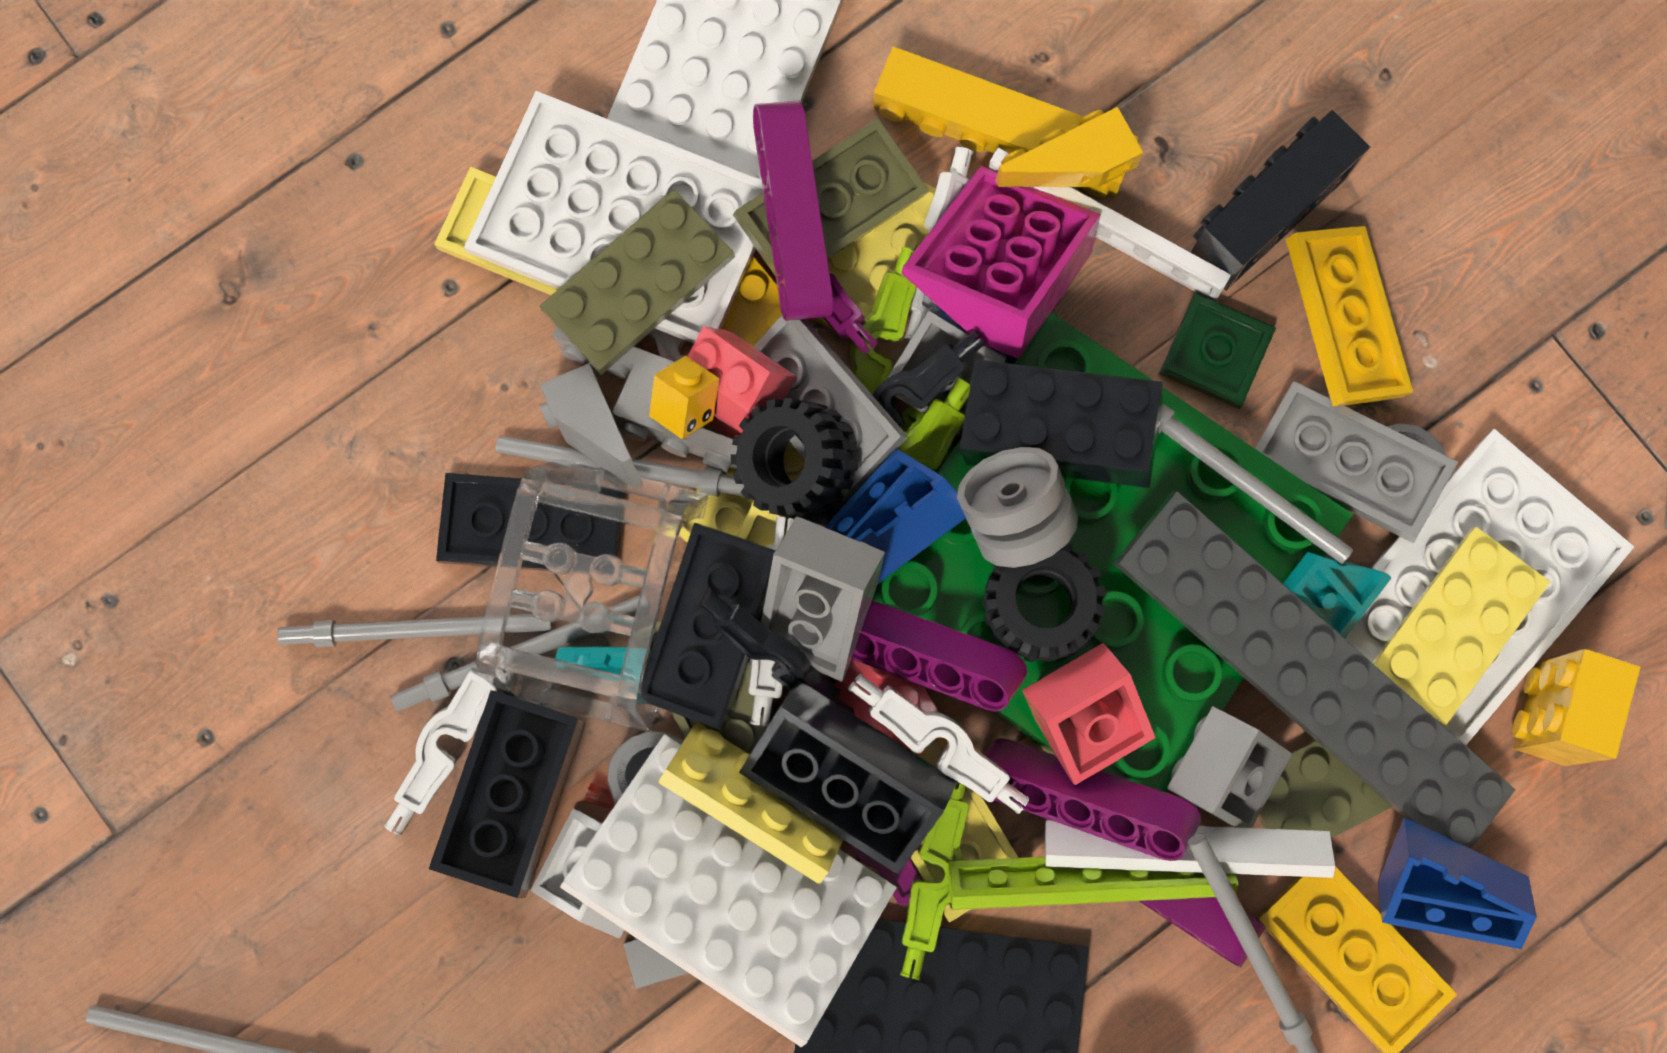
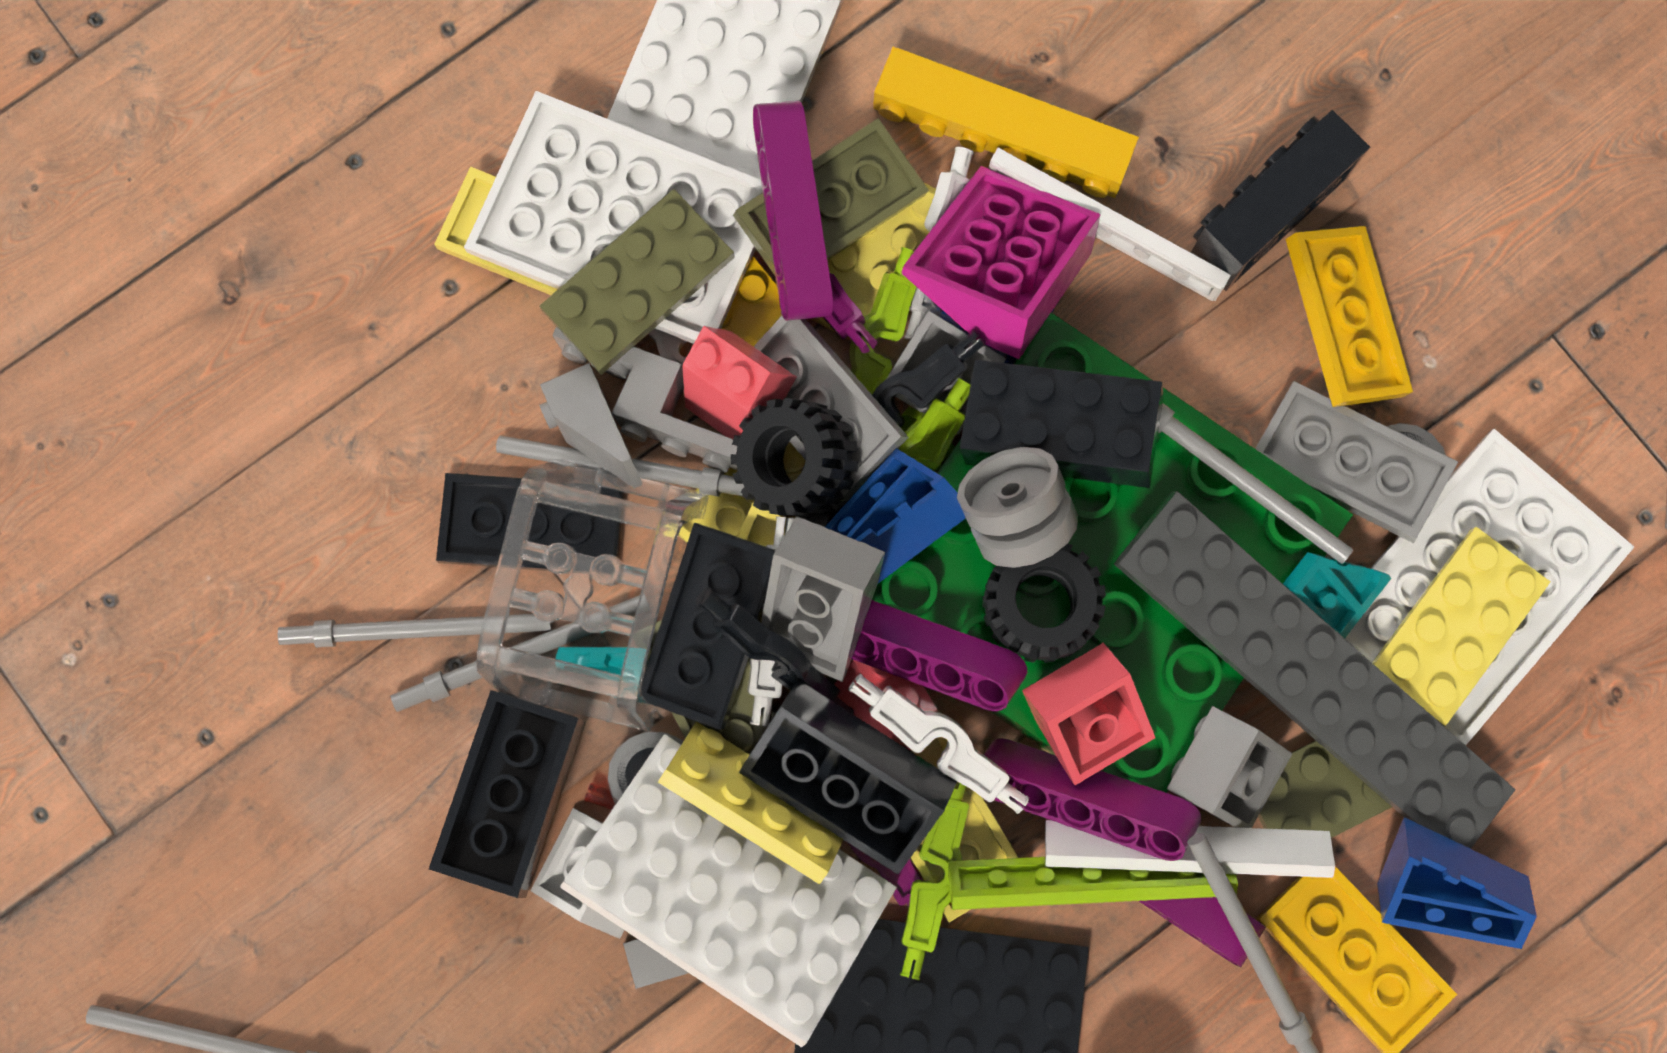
(432, 761): white piece -> none
(683, 397): yellow brick -> none
(1079, 158): yellow slope -> none
(1217, 350): dark green tile -> none
(1575, 708): yellow brick -> none

